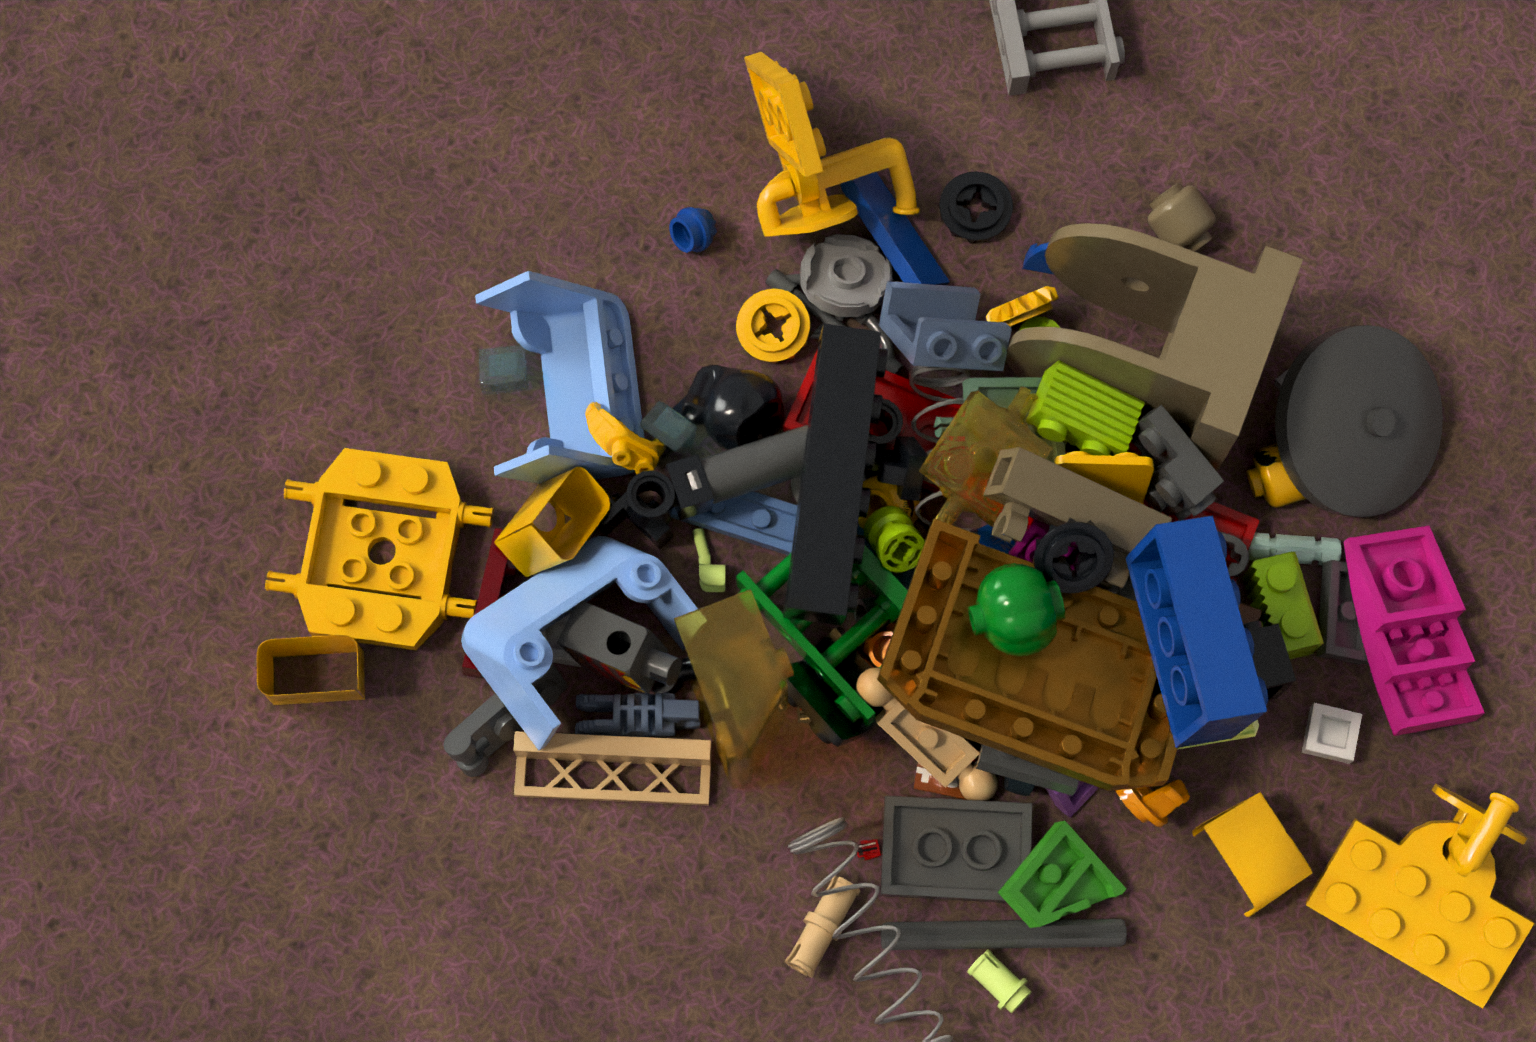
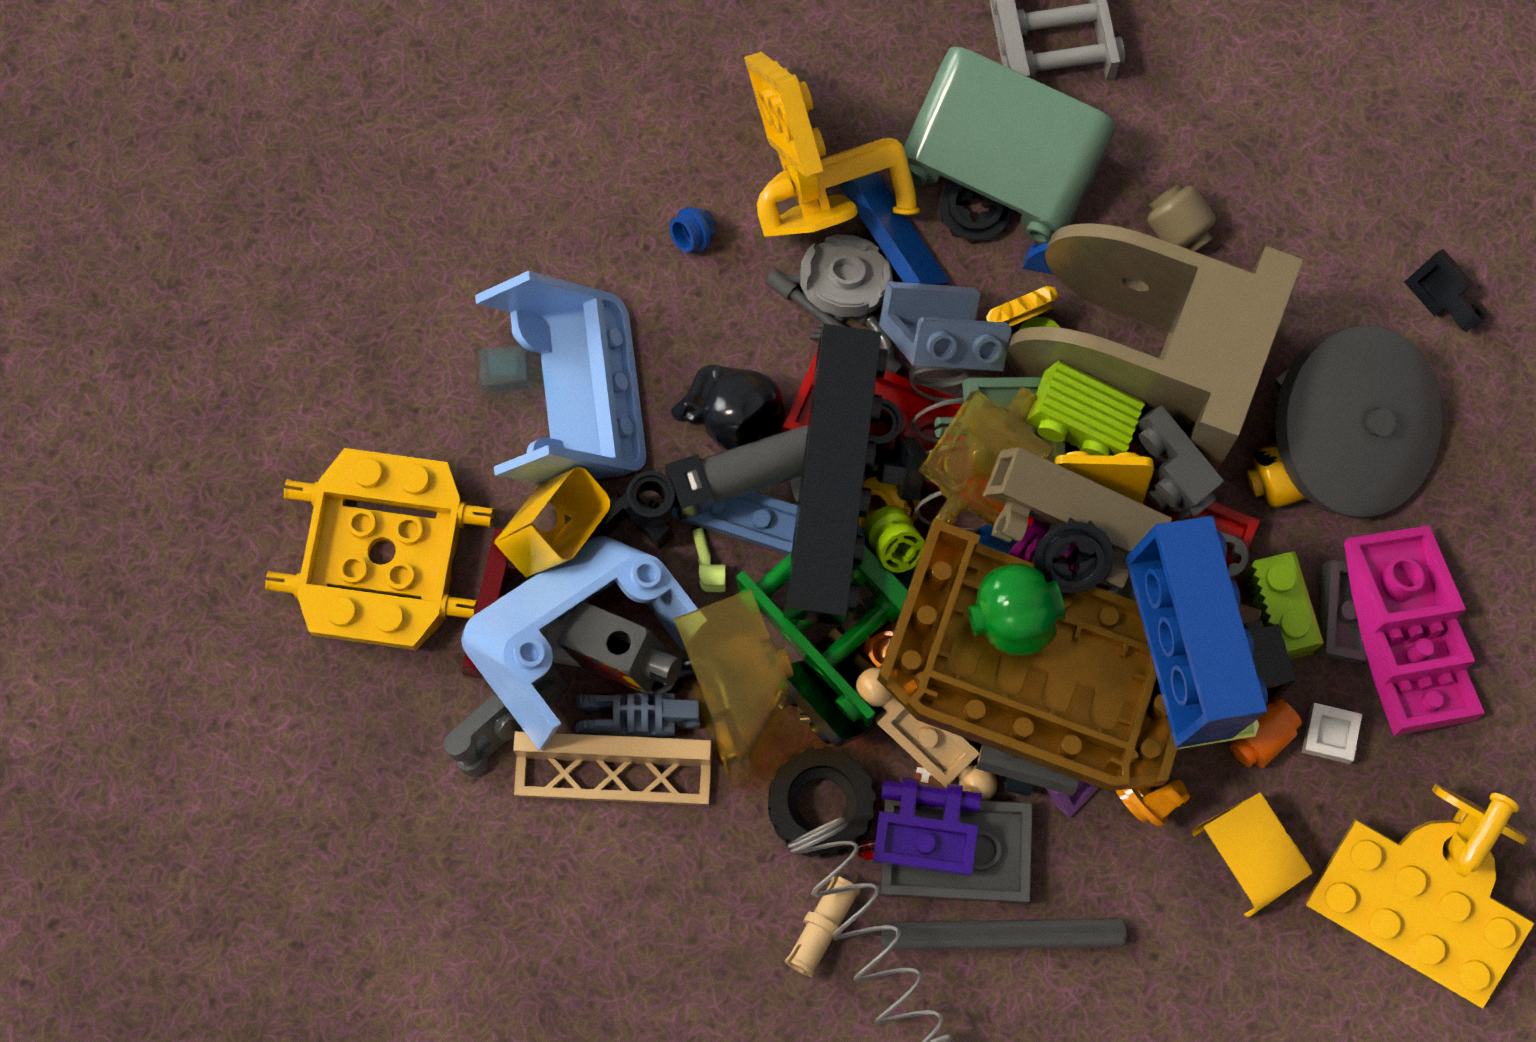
(307, 646): yellow piece -> none
(621, 443): yellow helmet -> none
(670, 428): clear light blue slope -> none
(752, 322): yellow gear -> none
(827, 765): none -> black tyre
(922, 841): none -> dark purple plate
(999, 981): yellowish green pin -> none
(1008, 140): none -> sand green windscreen
(1058, 879): bright green wing -> none
(1274, 733): none -> orange brick
(1305, 547): light aqua axle -> none
(1442, 286): none -> black plate

